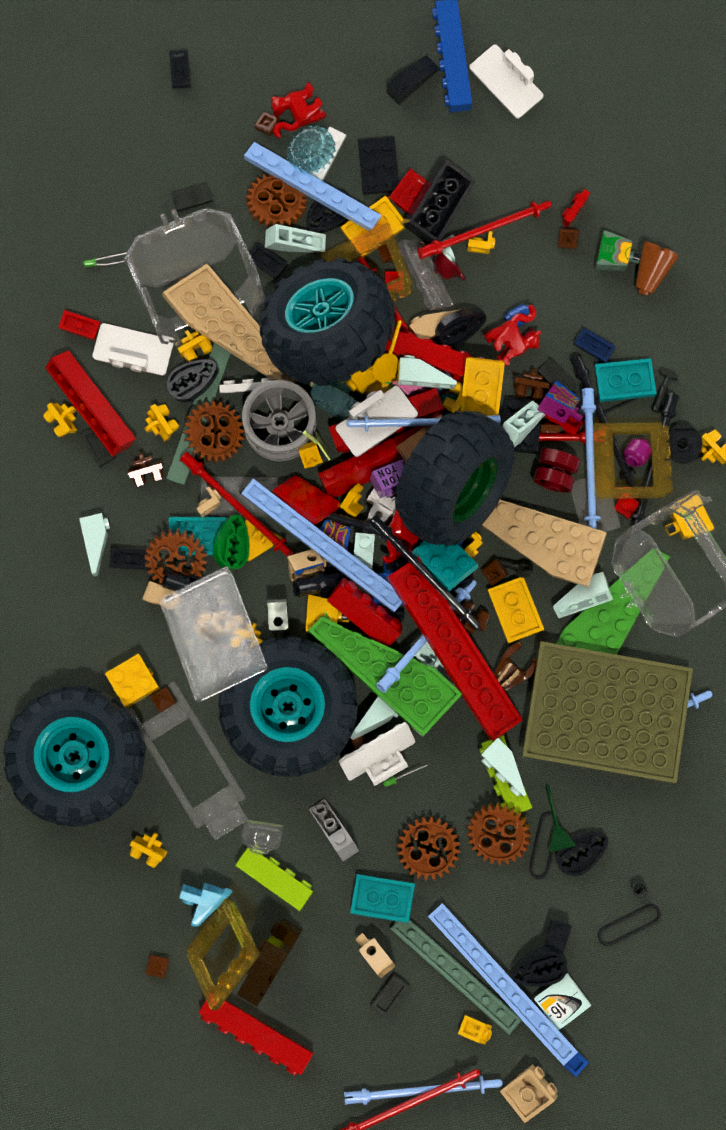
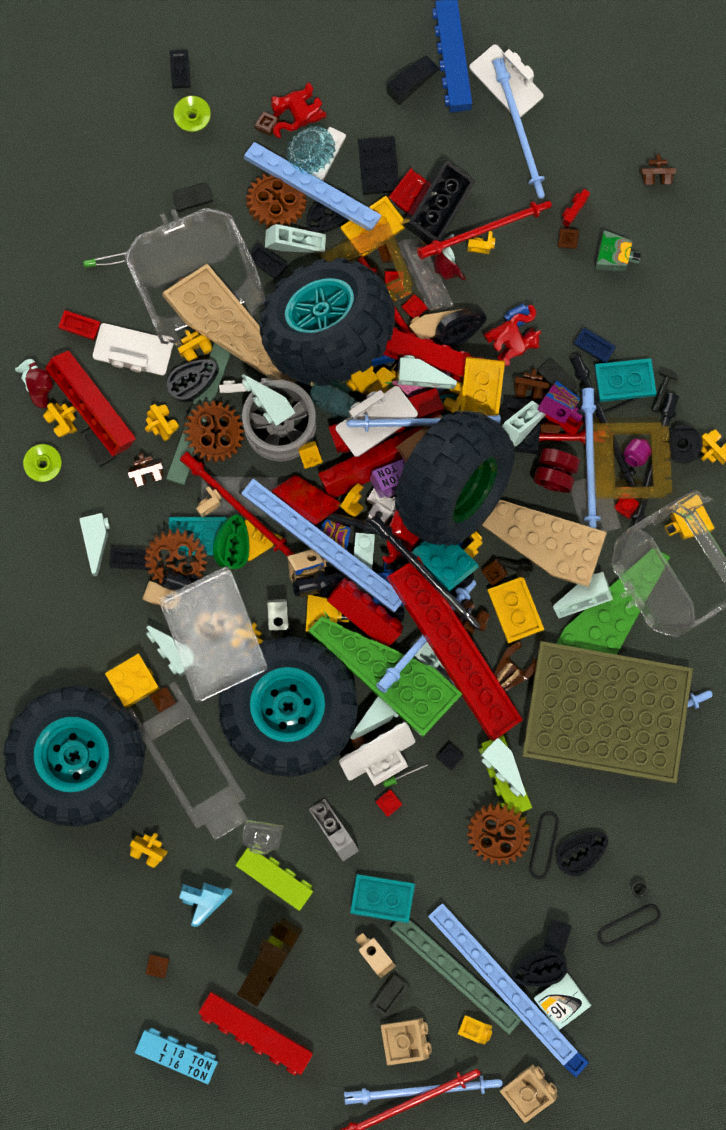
(37, 382): none -> dark red hair
(37, 455): none -> lime dish
(167, 649): none -> light aqua slope
(177, 1056): none -> medium azure brick
(188, 106): none -> lime dish
(225, 914): clear yellow hinge -> none
(274, 404): none -> light aqua slope
(320, 442): yellowish green piece -> none
(387, 365): yellow piece -> none
(388, 803): none -> red plate
(406, 1041): none -> tan plate
(414, 307): none -> red plate
(422, 865): dark orange gear -> none
(450, 757): none -> black plate
(503, 78): none -> light blue bar
(559, 839): dark green piece -> none
(648, 174): none -> reddish brown hips
(653, 267): dark orange cone -> none

